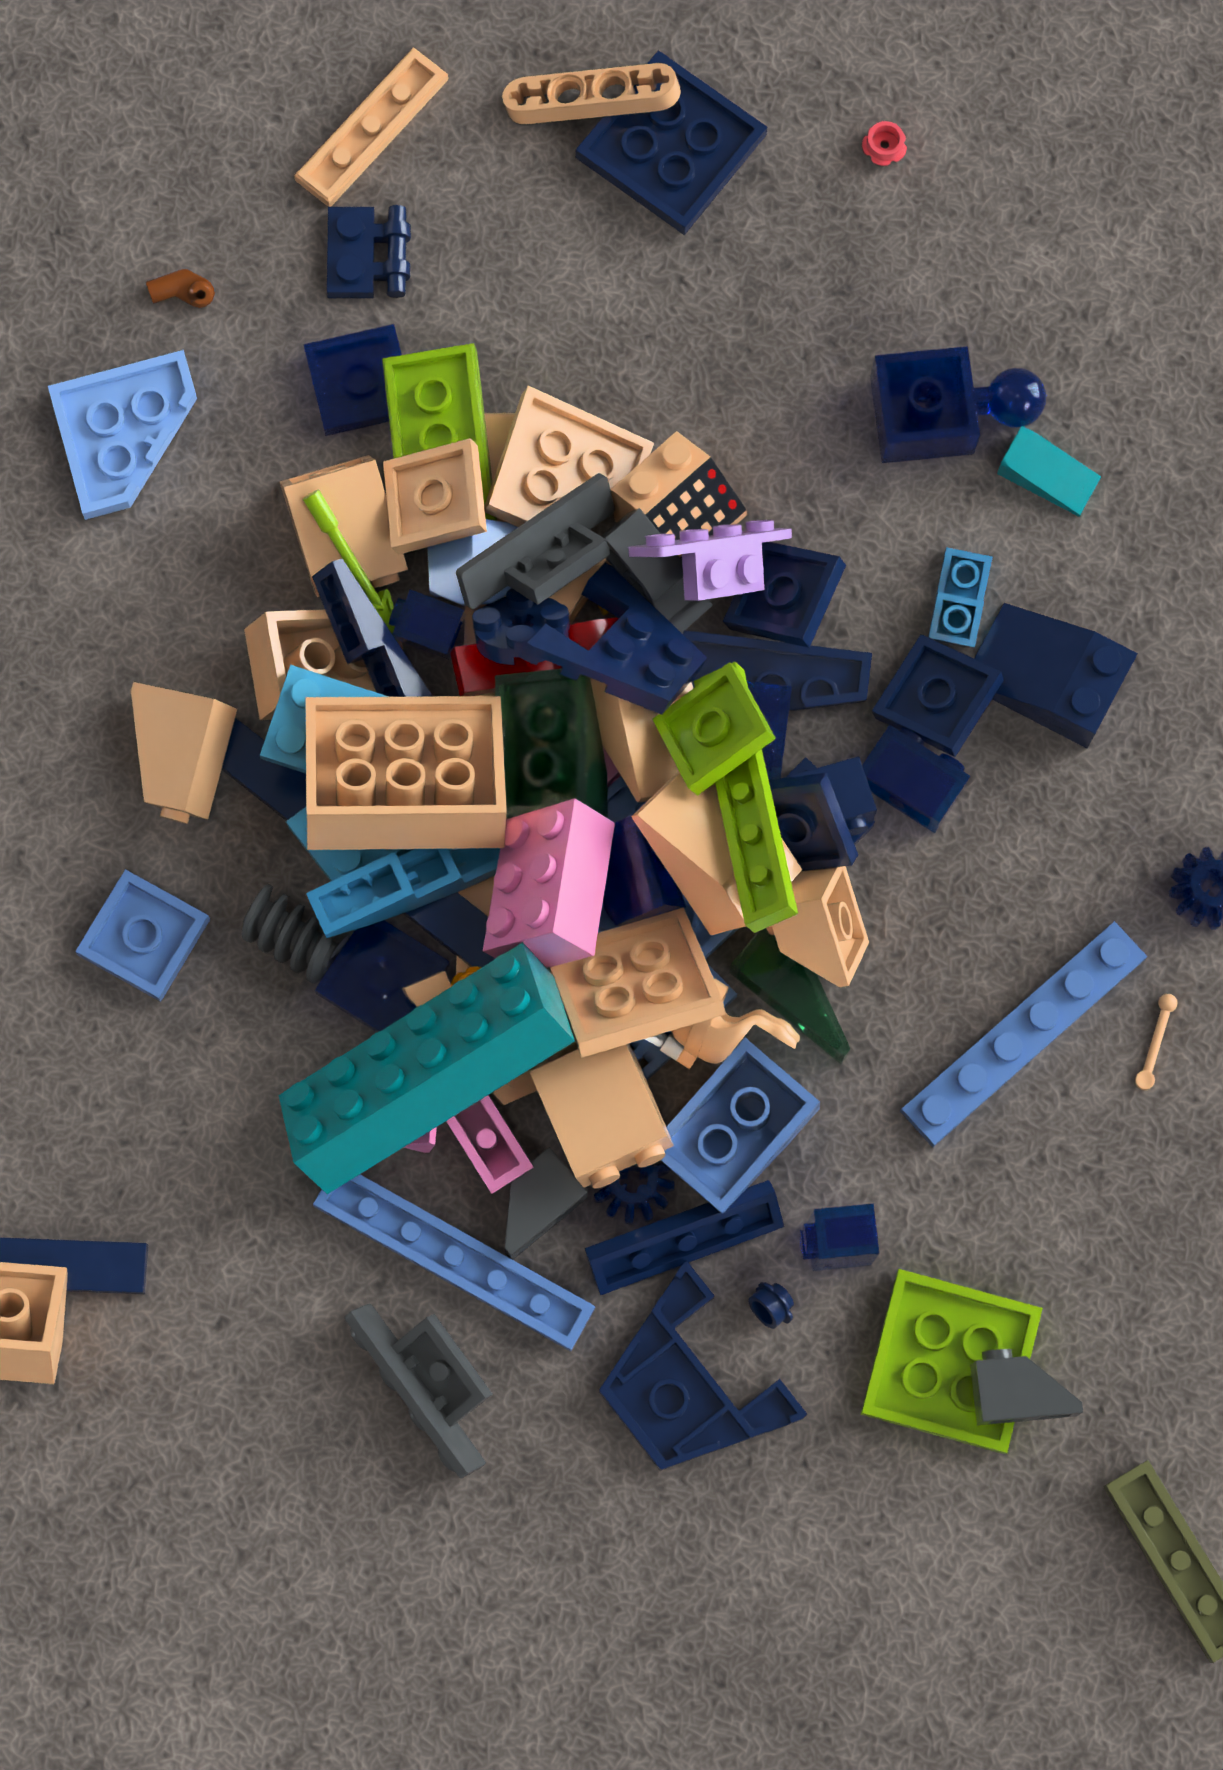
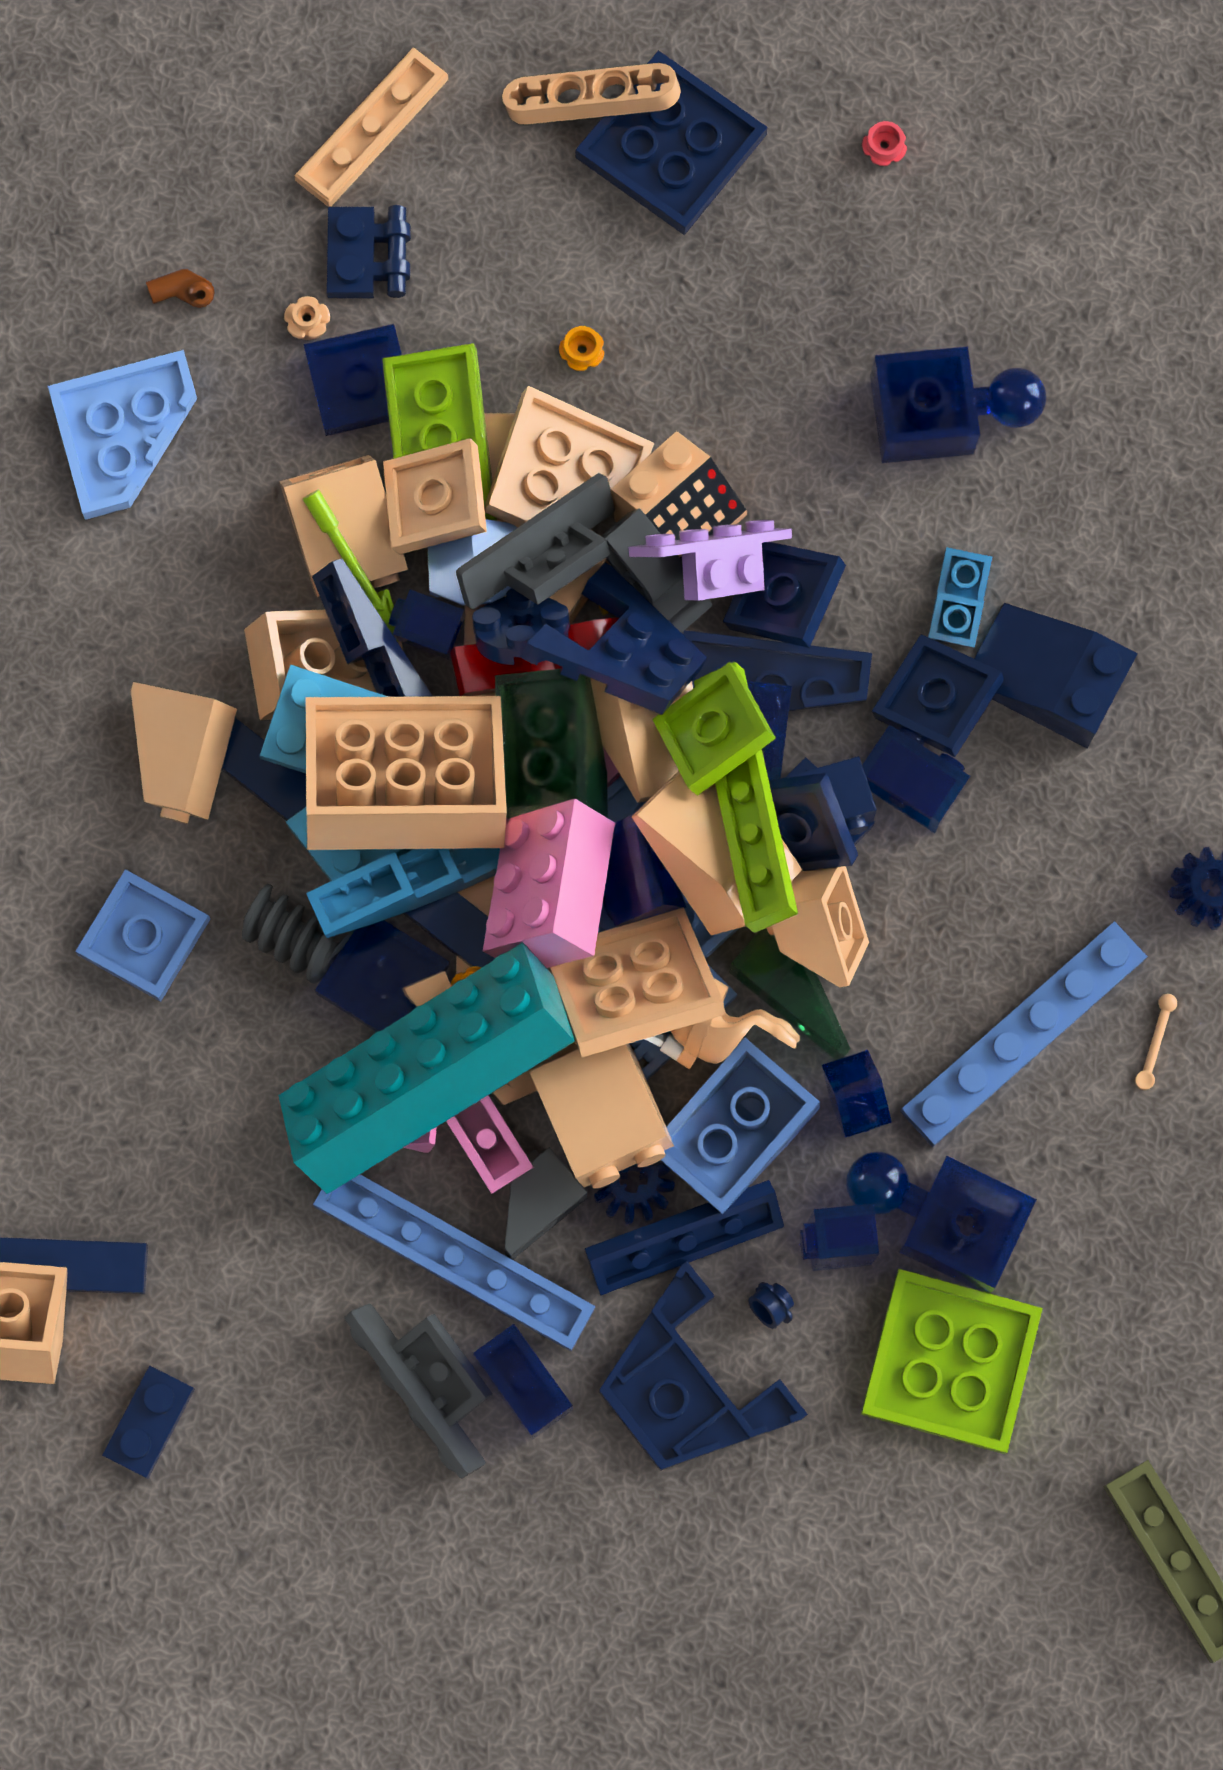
(148, 1422): none -> dark blue plate
(307, 329): none -> light nougat plate
(523, 1381): none -> clear blue brick
(584, 337): none -> light orange plate
(856, 1093): none -> clear blue brick
(953, 1194): none -> clear blue brick
(1017, 1391): dark grey slope -> none
(1048, 471): teal slope -> none

